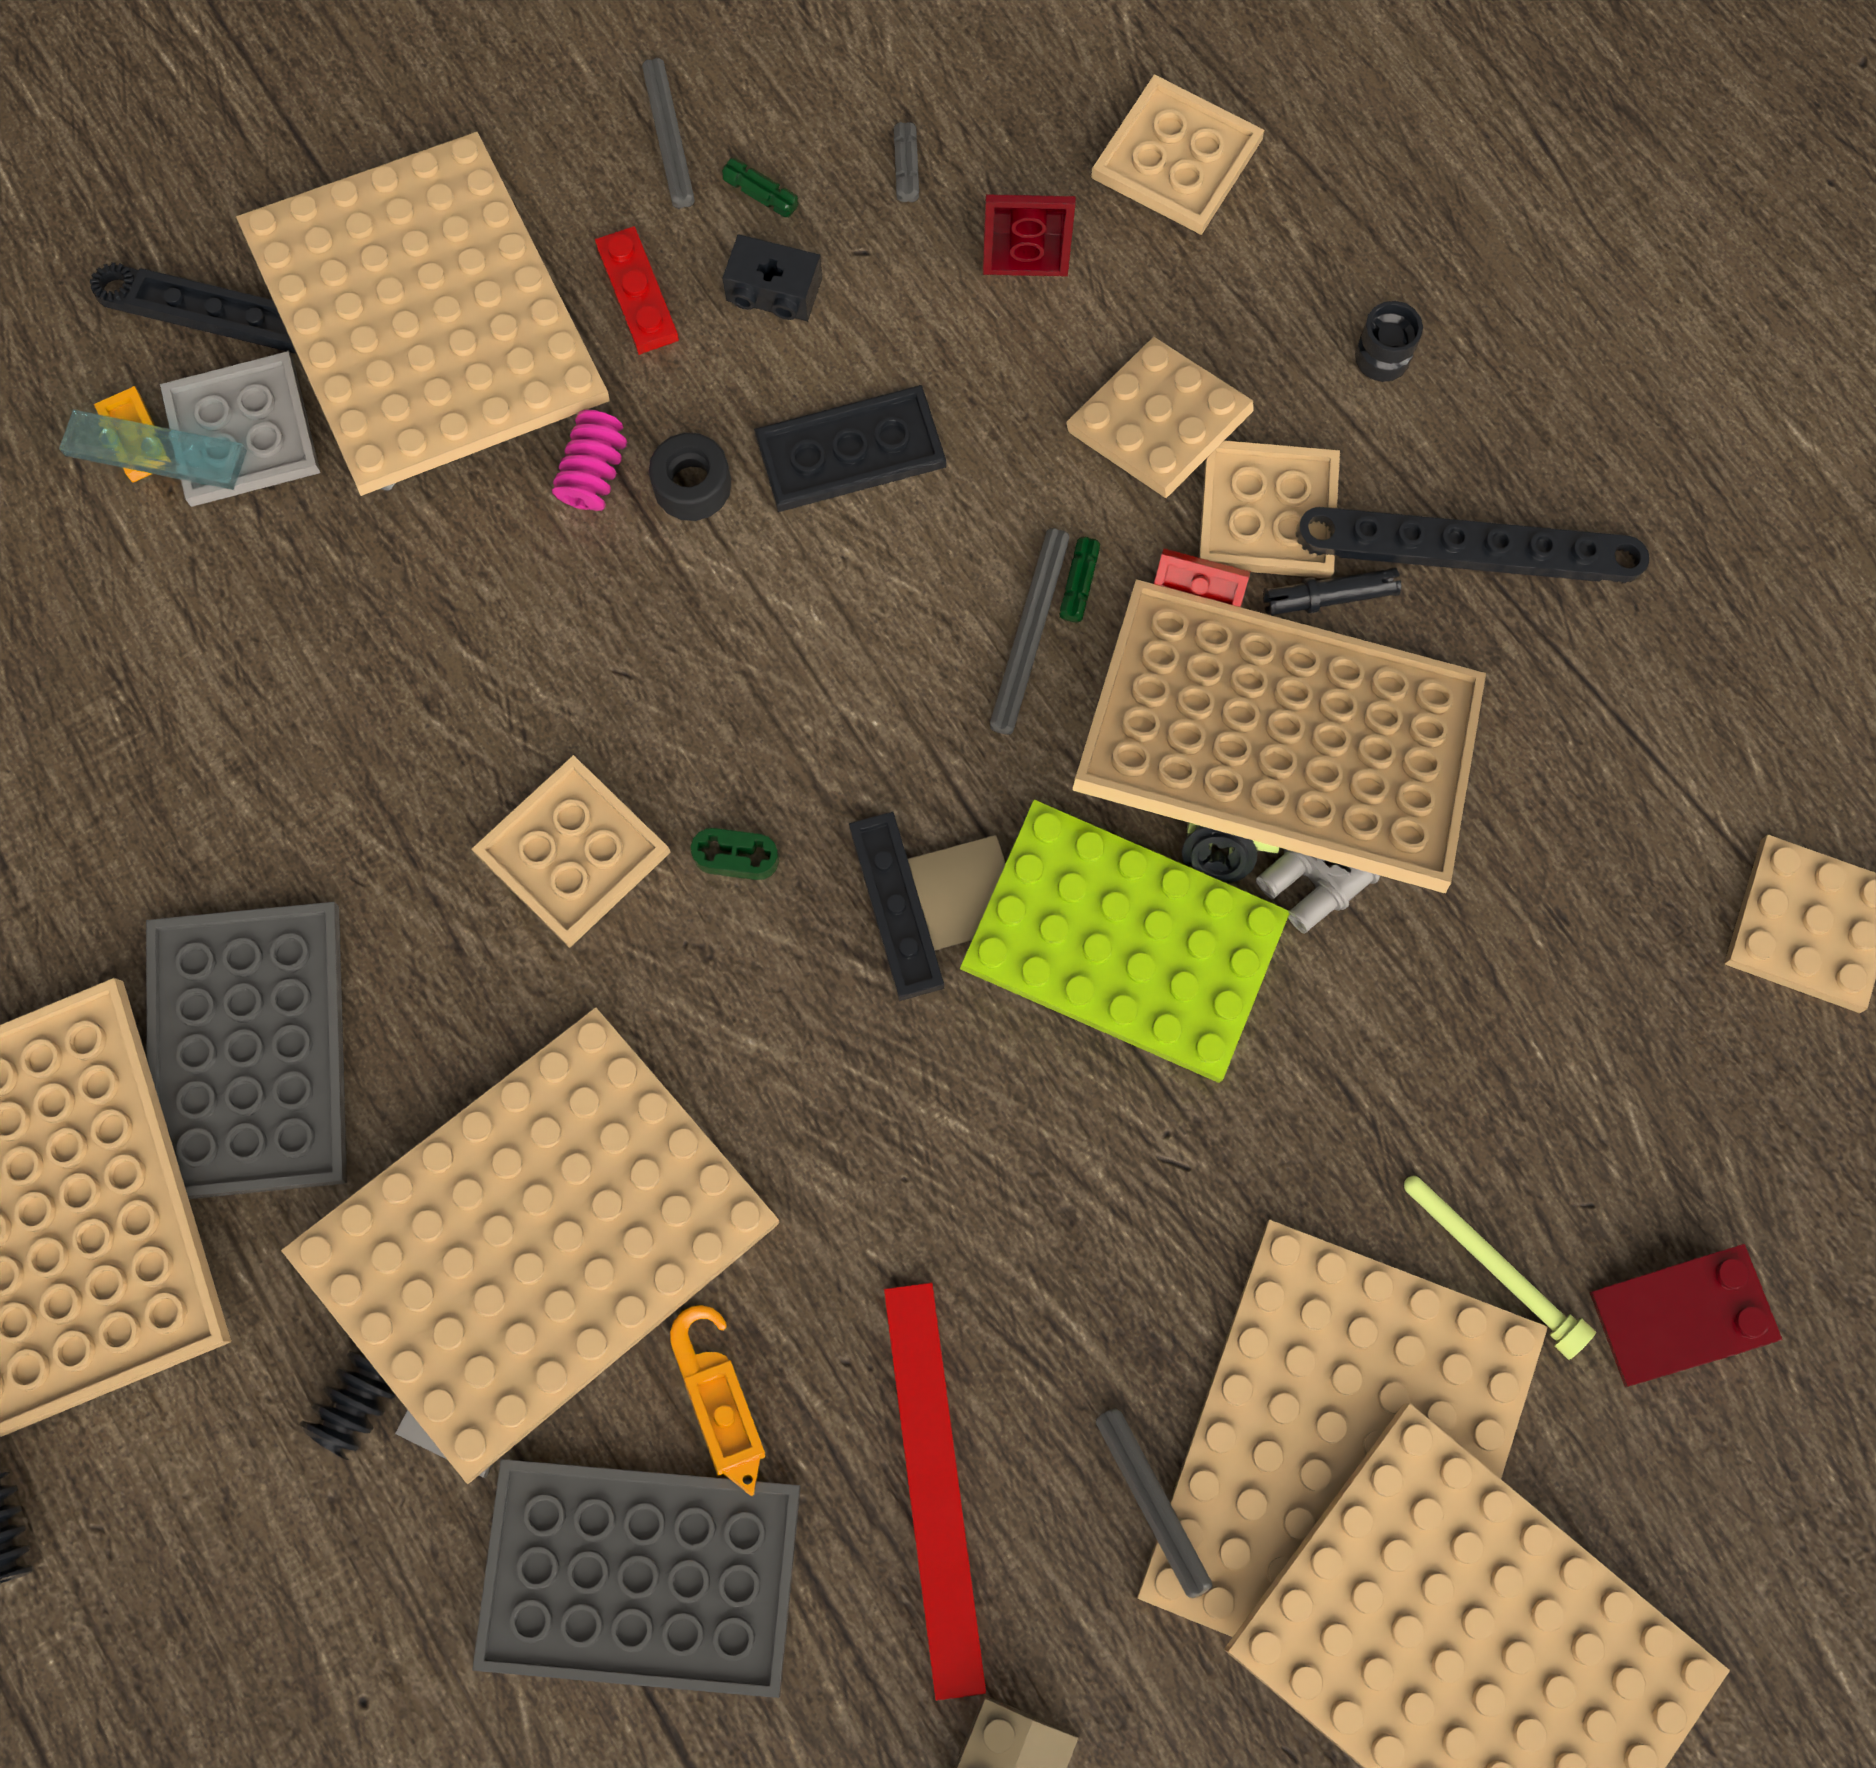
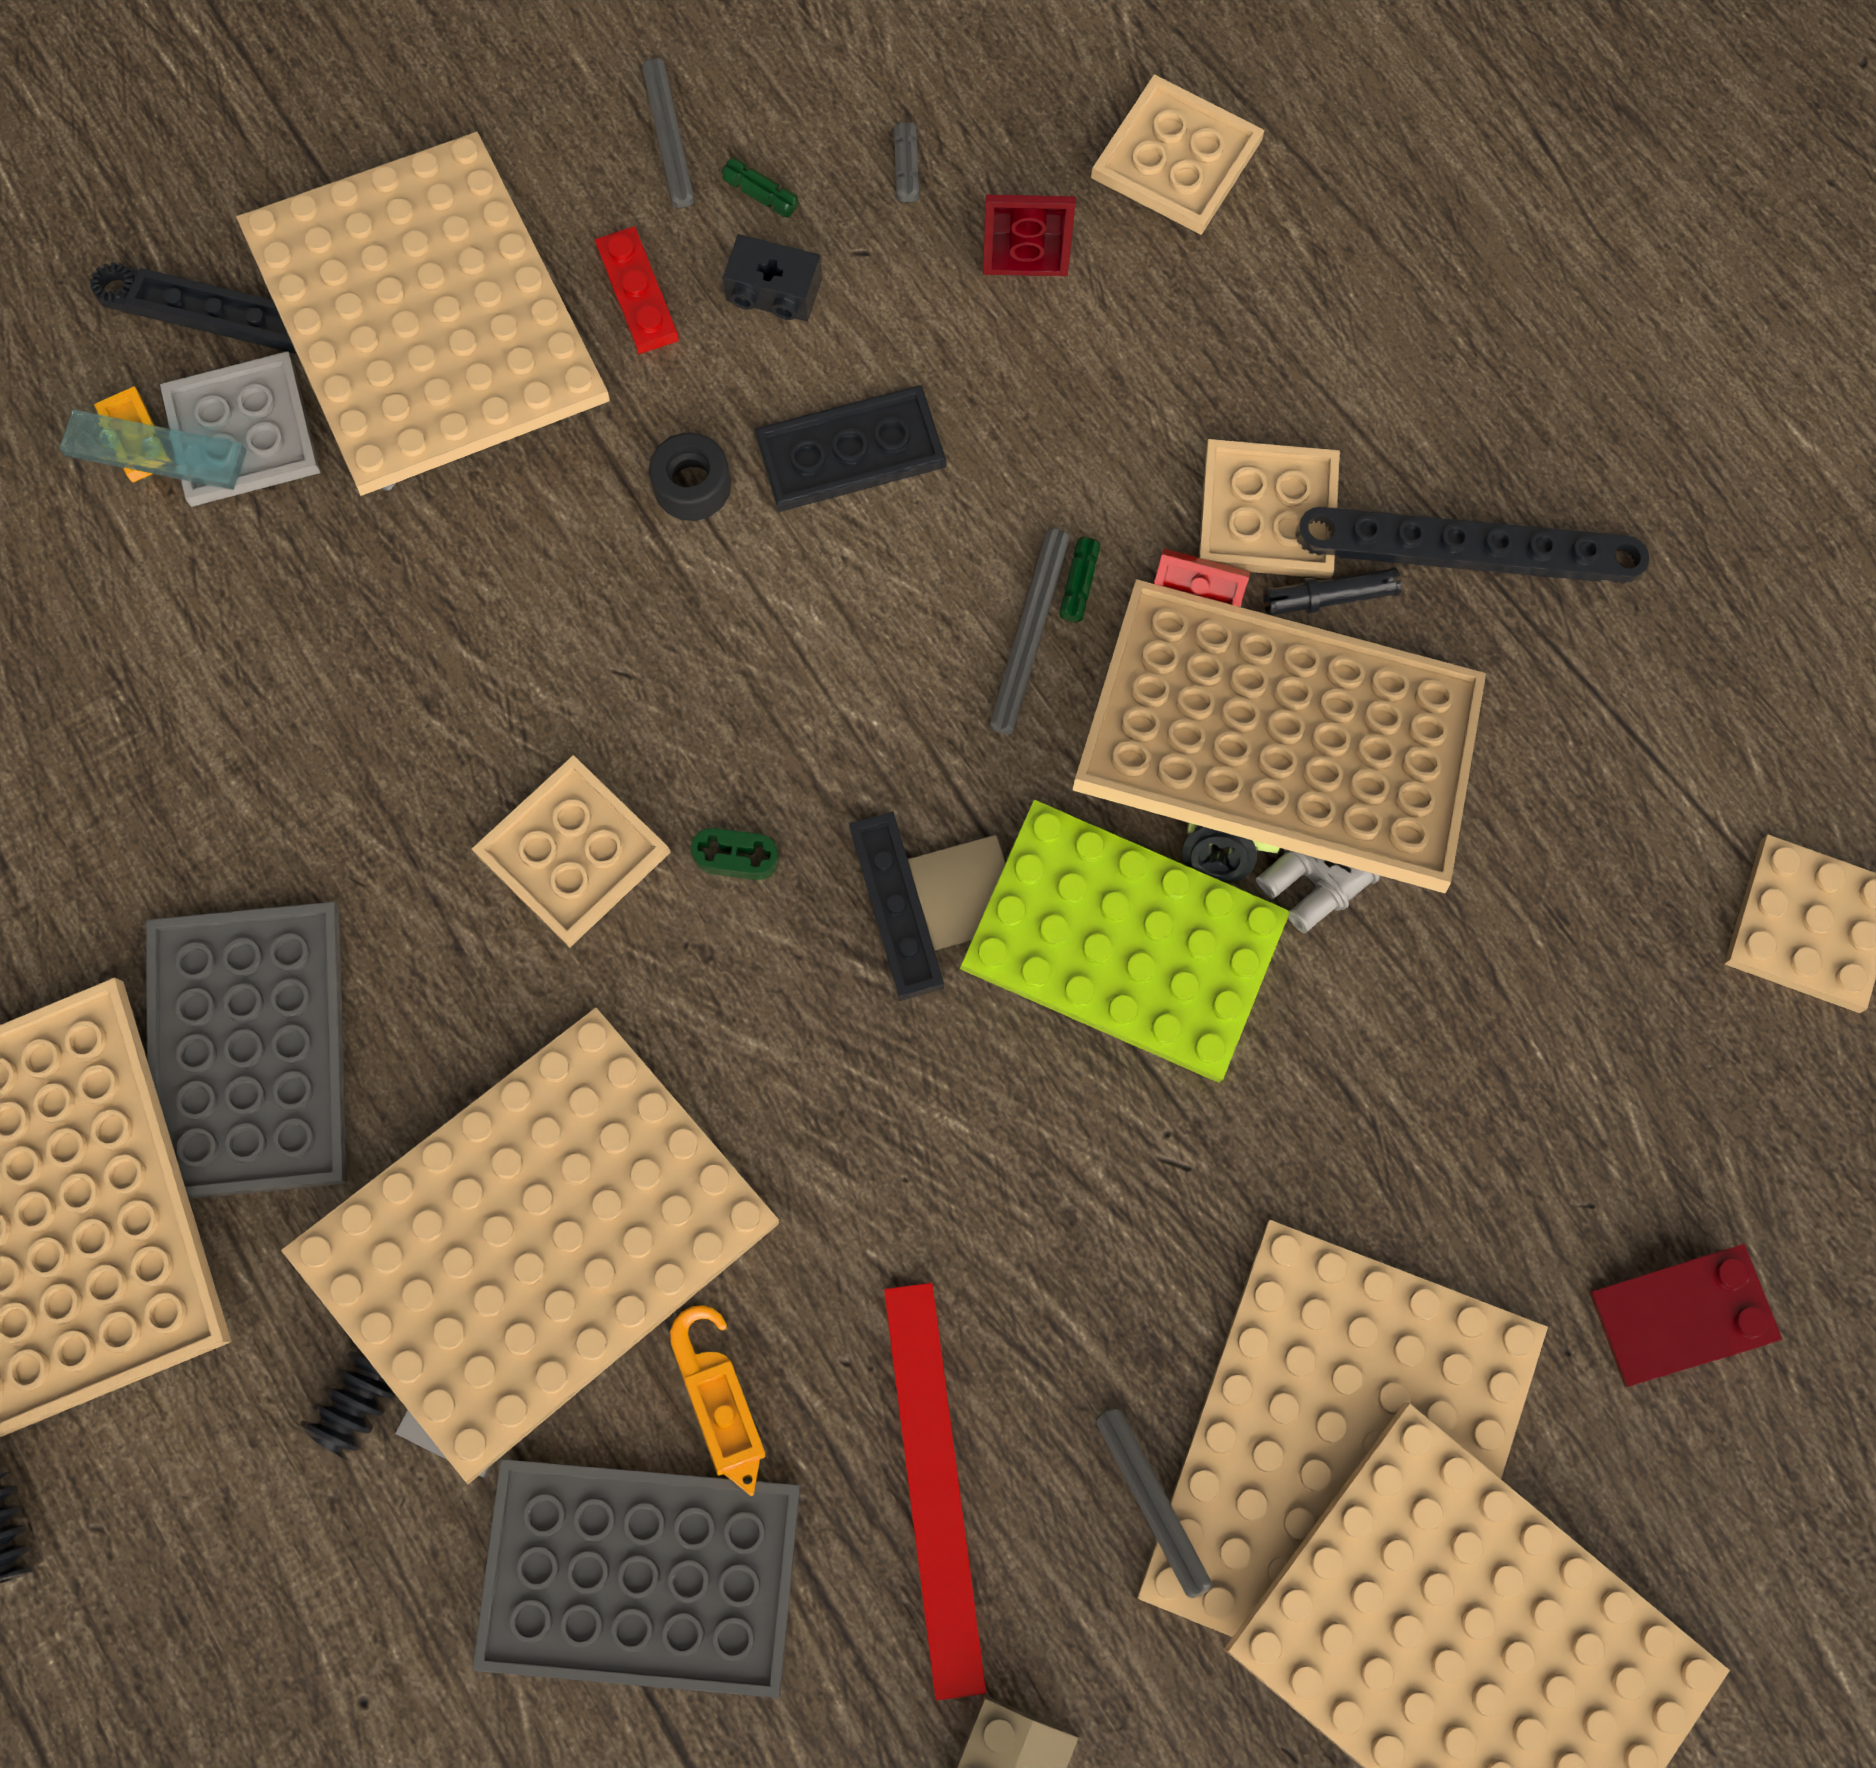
(588, 460): dark pink piece -> none
(1160, 416): tan plate -> none
(1388, 341): black wheel -> none
(1569, 1333): yellowish green piece -> none

